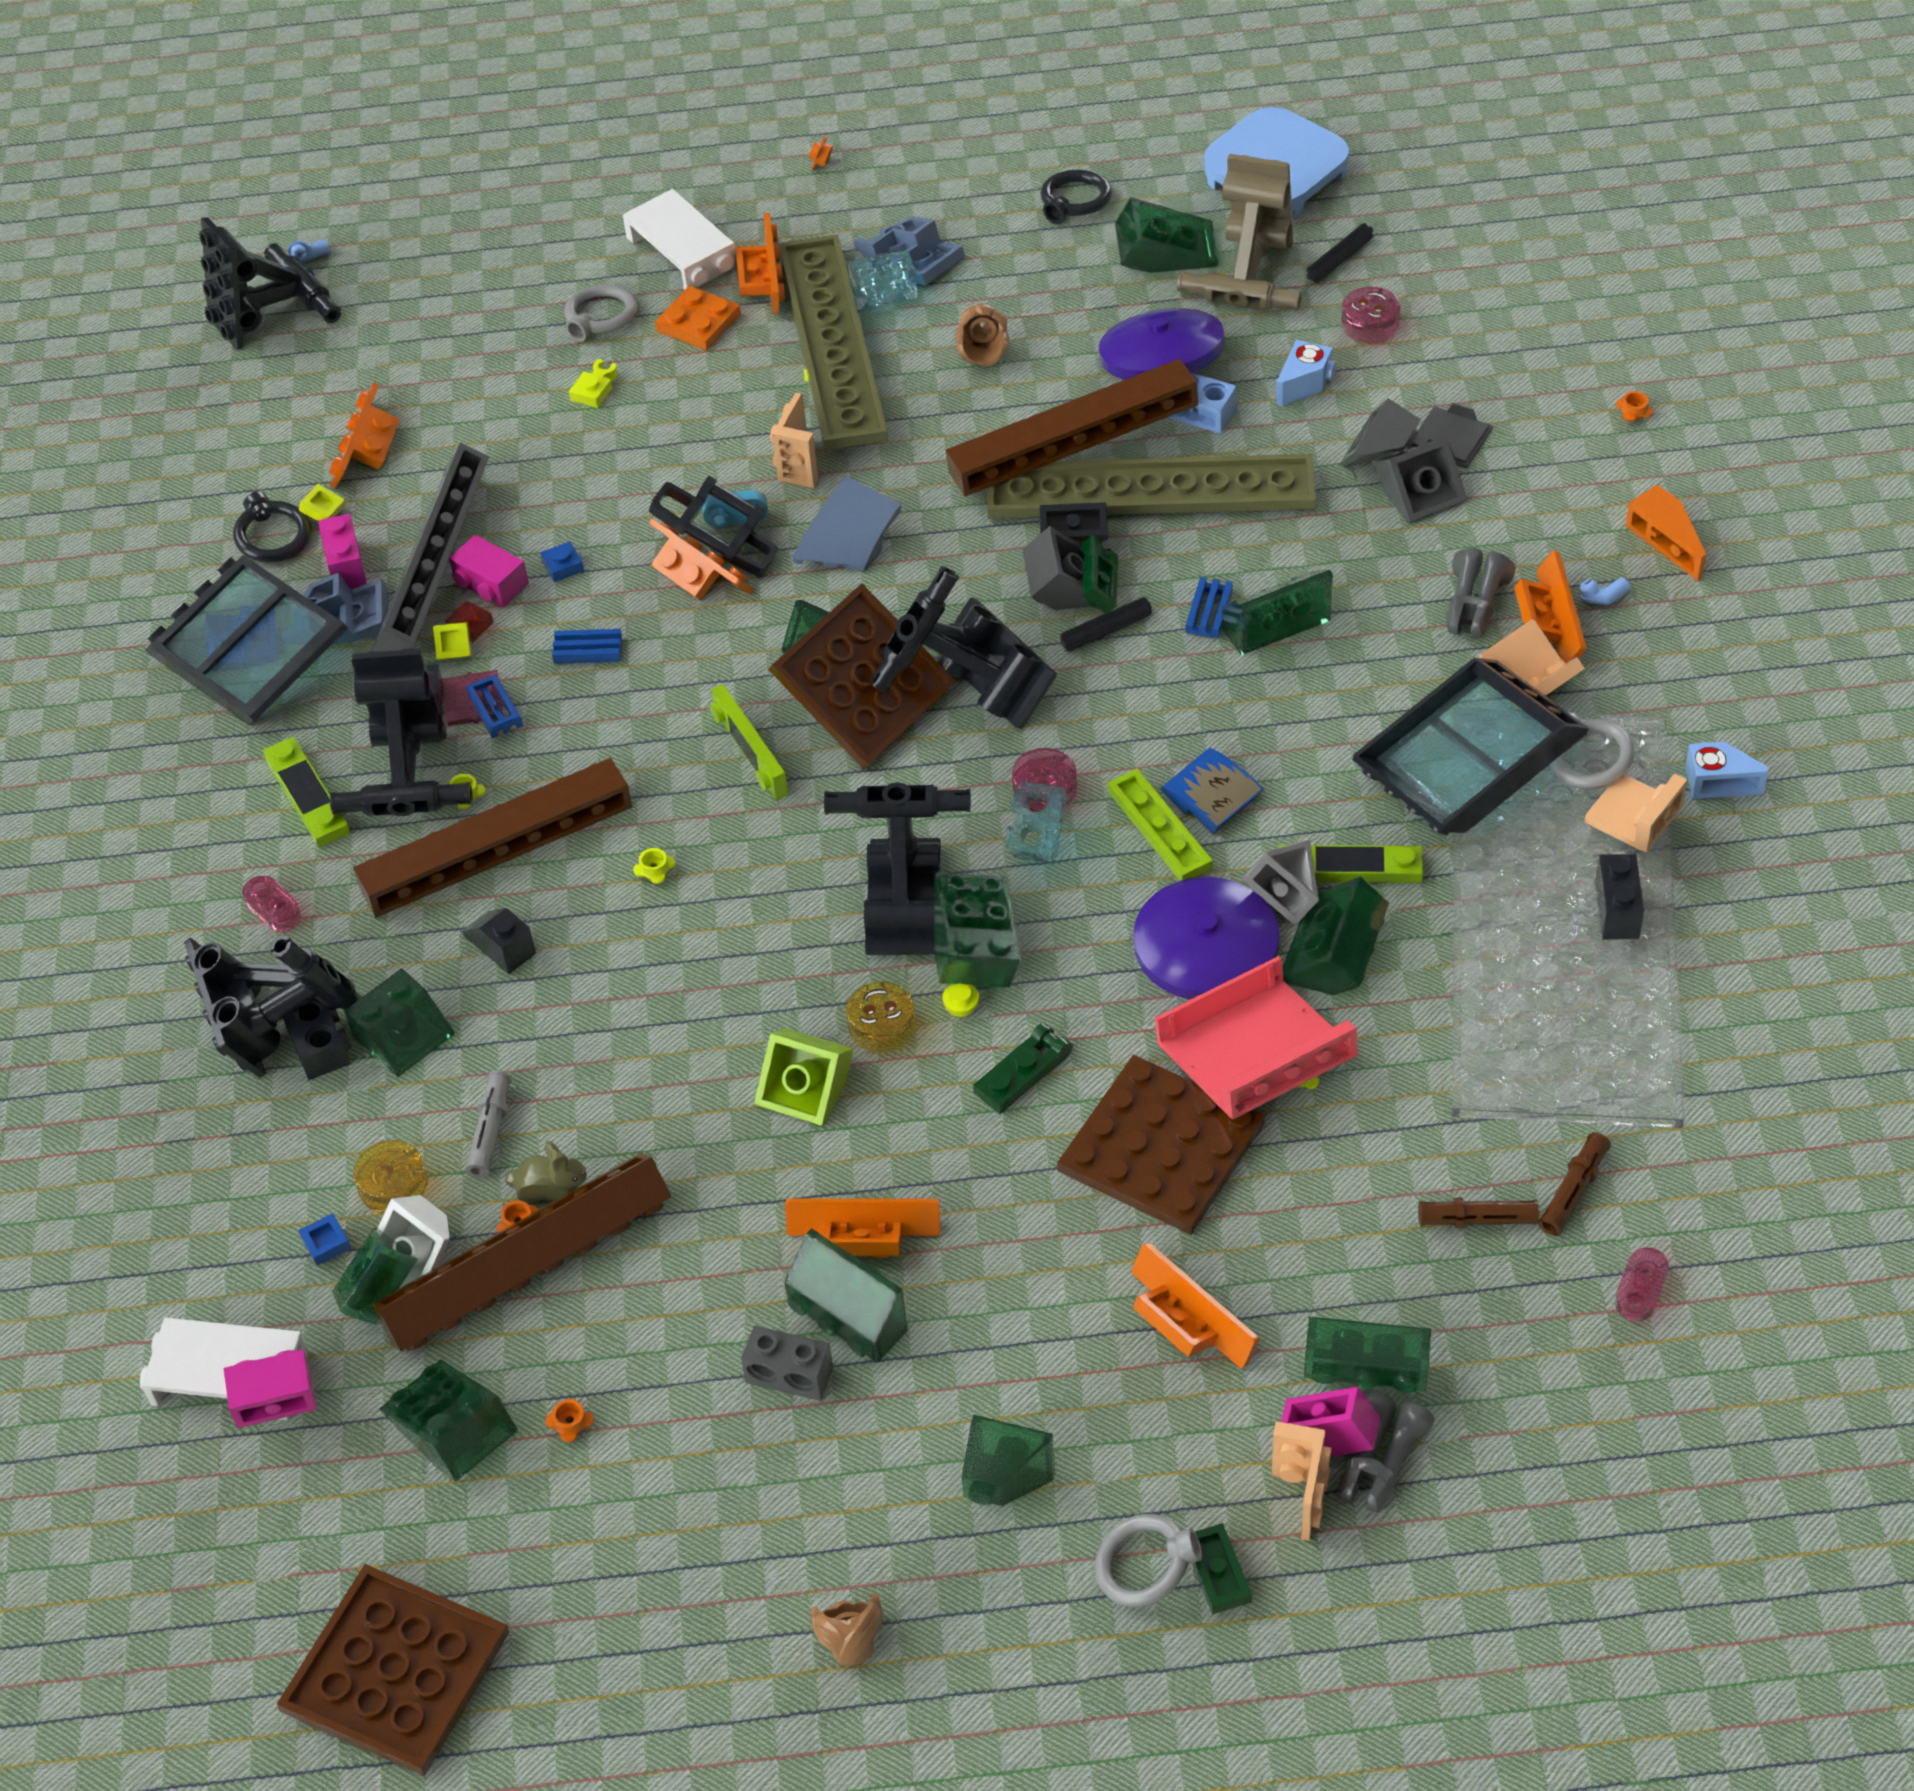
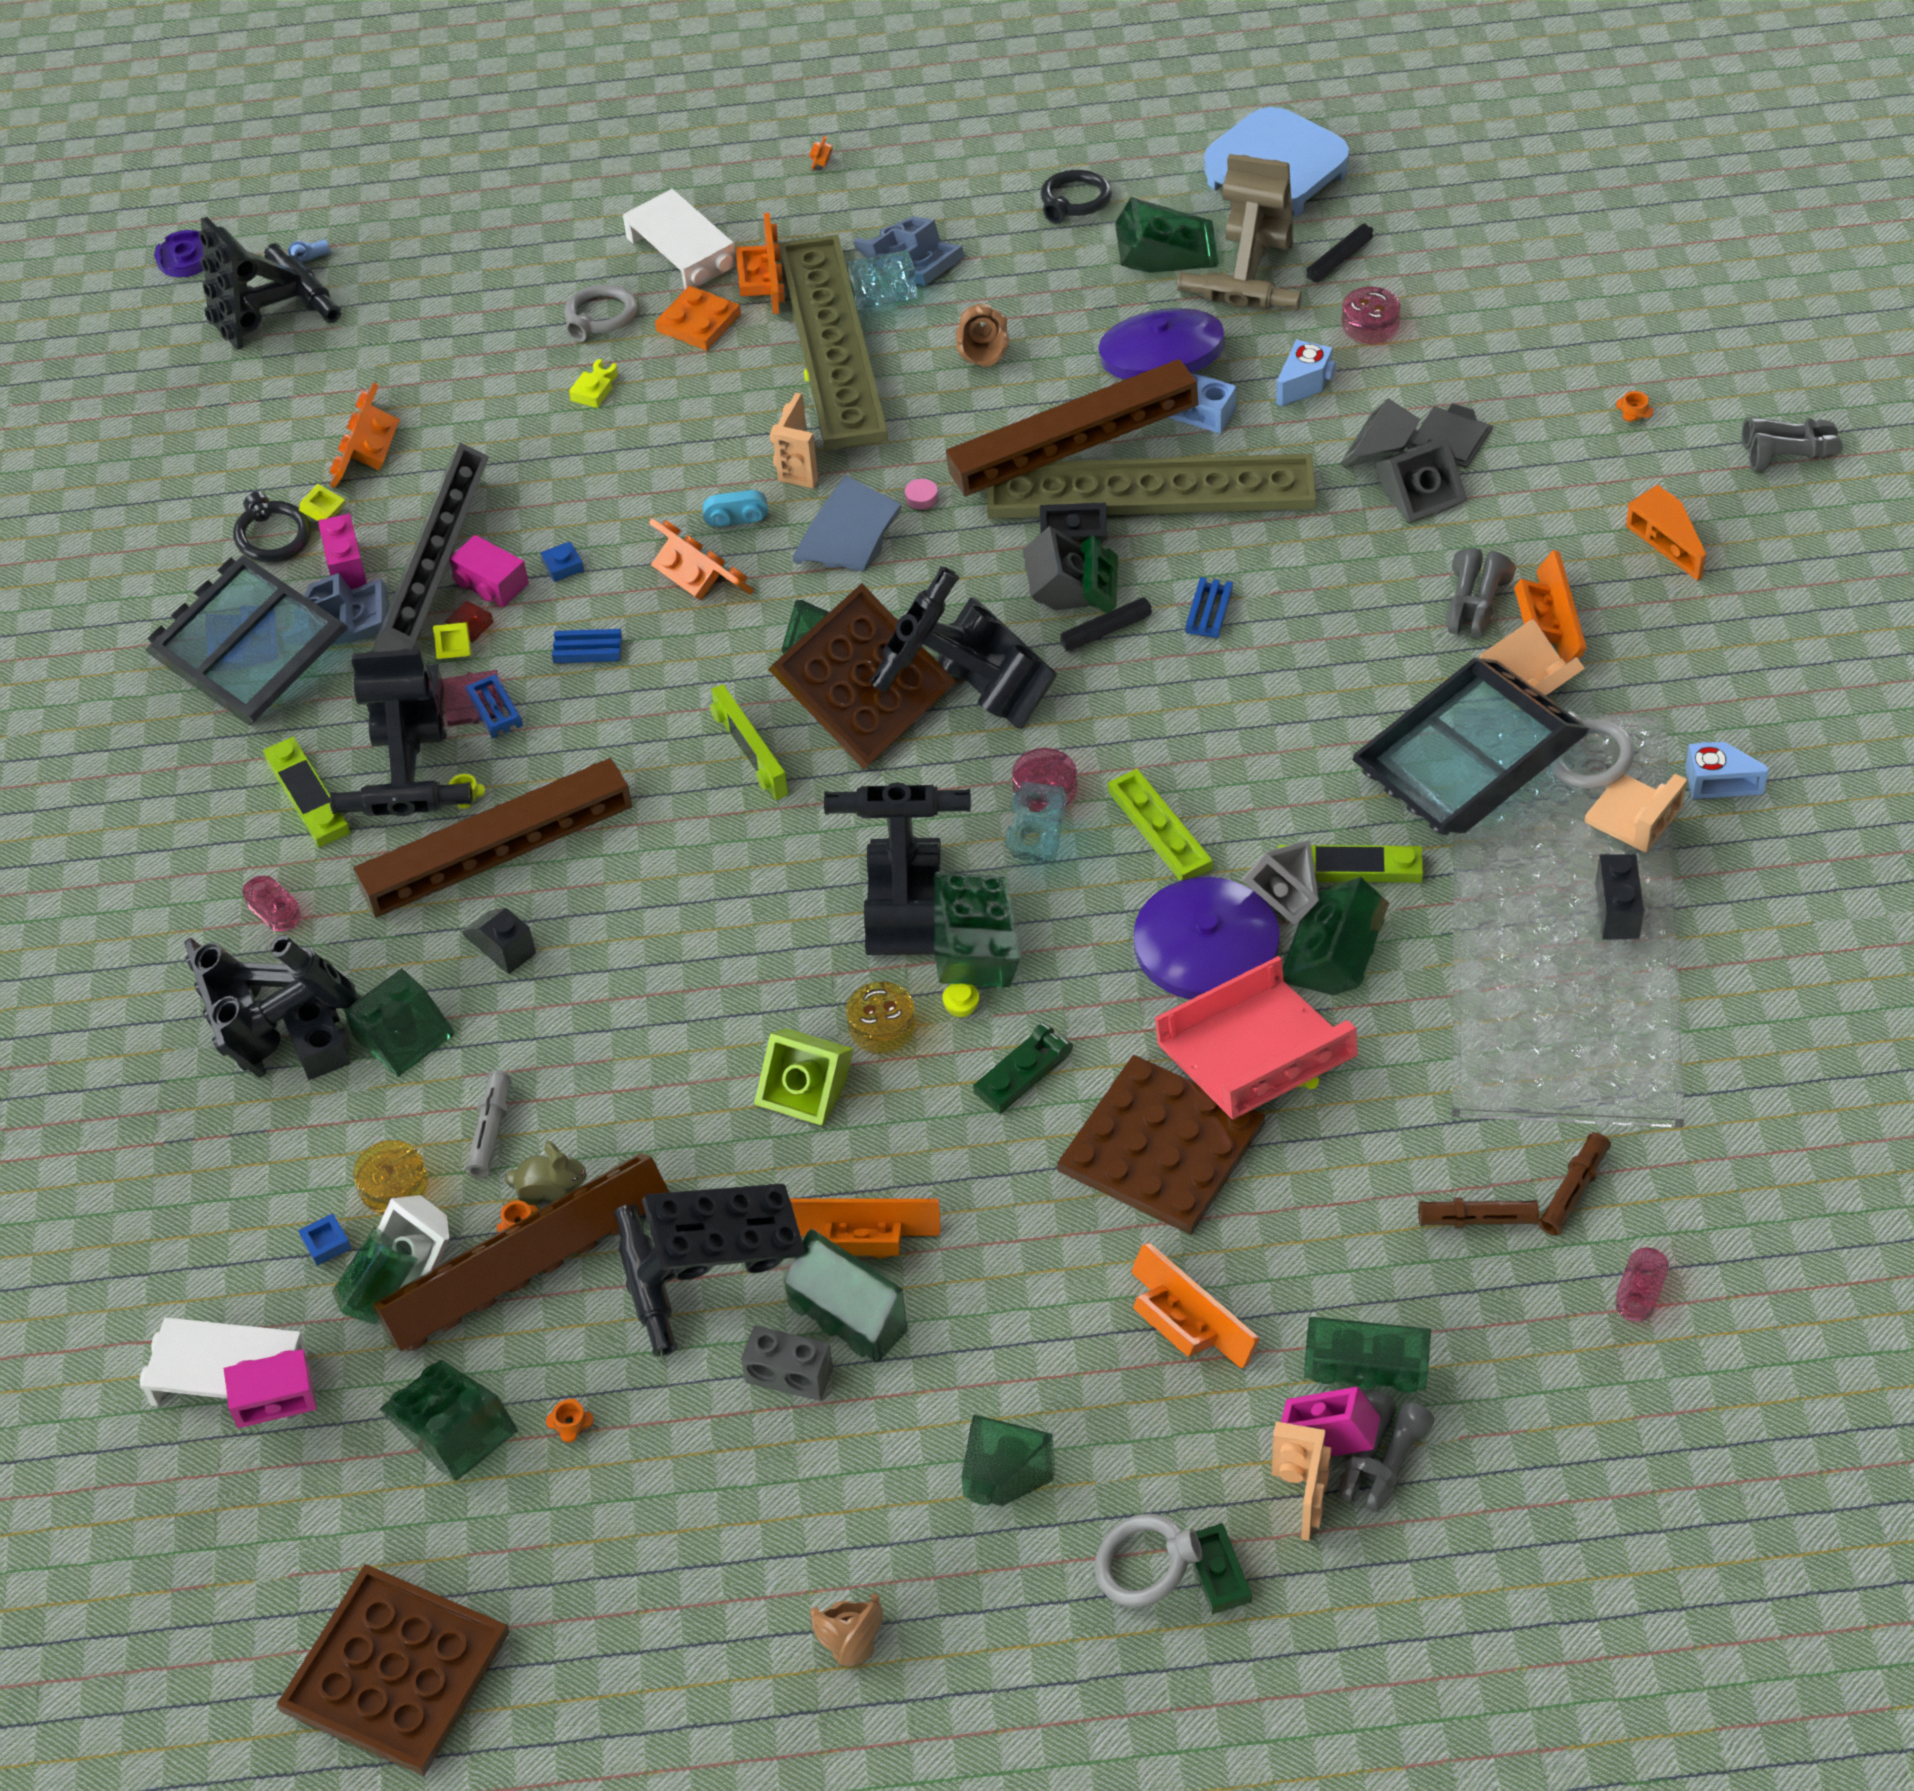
(180, 254): none -> dark purple tile
(654, 865): neon yellow plate -> none
(693, 1235): none -> black plate
(695, 504): black bar -> none
(921, 494): none -> bright pink tile
(1212, 789): slope -> none
(1279, 611): clear green slope -> none
(1603, 596): light blue arm -> none
(1774, 437): none -> dark grey piece

